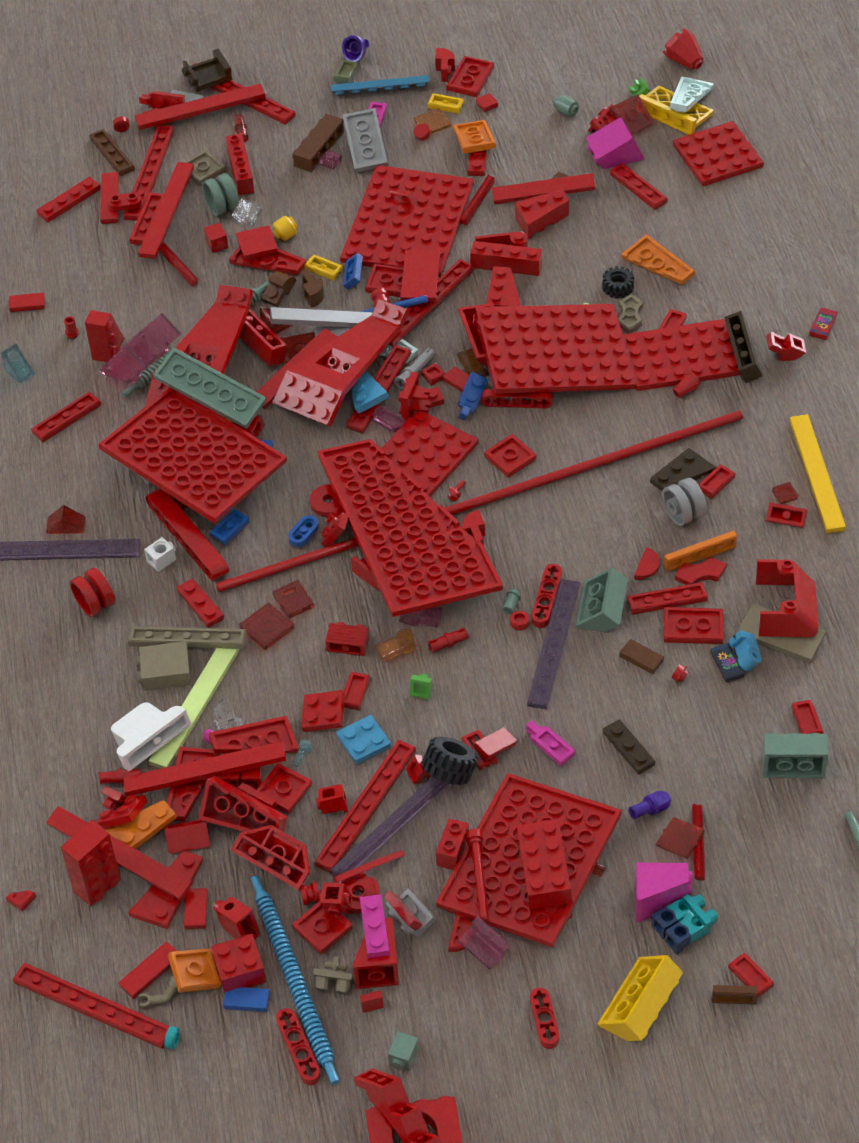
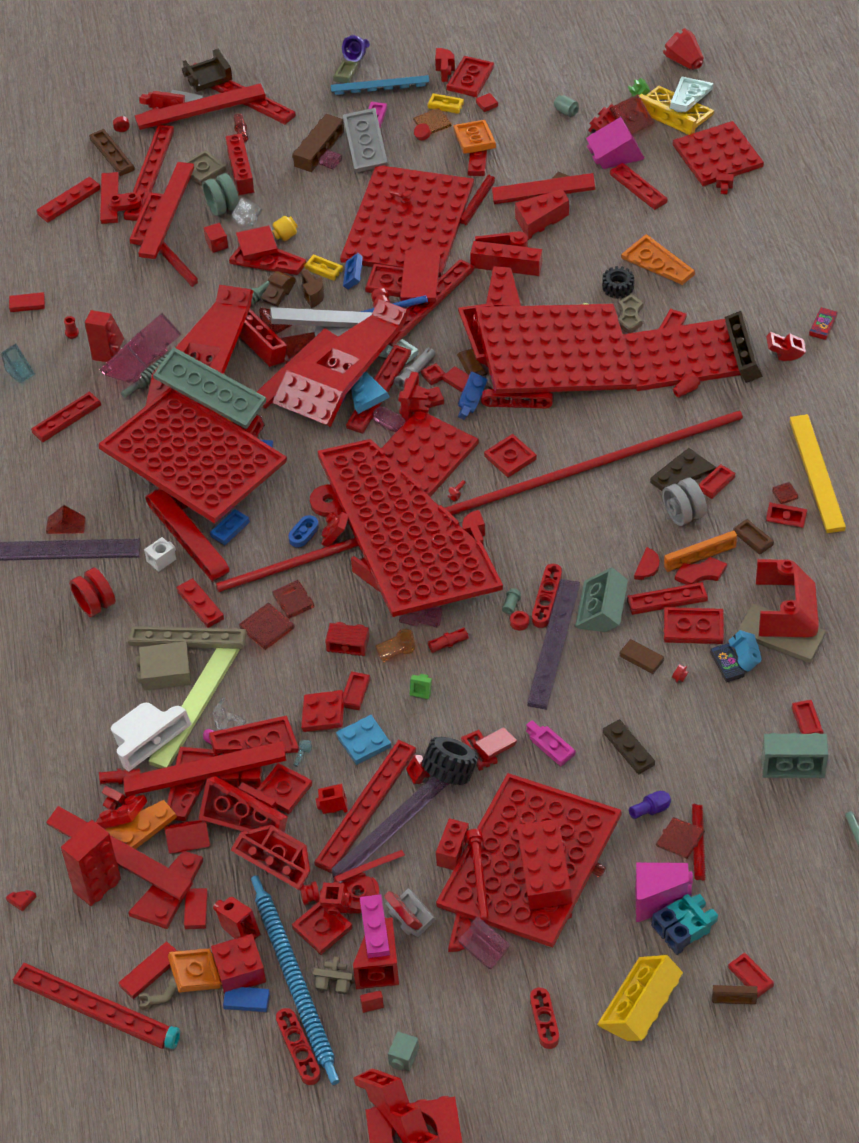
(724, 182): none -> red tile
(753, 536): none -> reddish brown tile

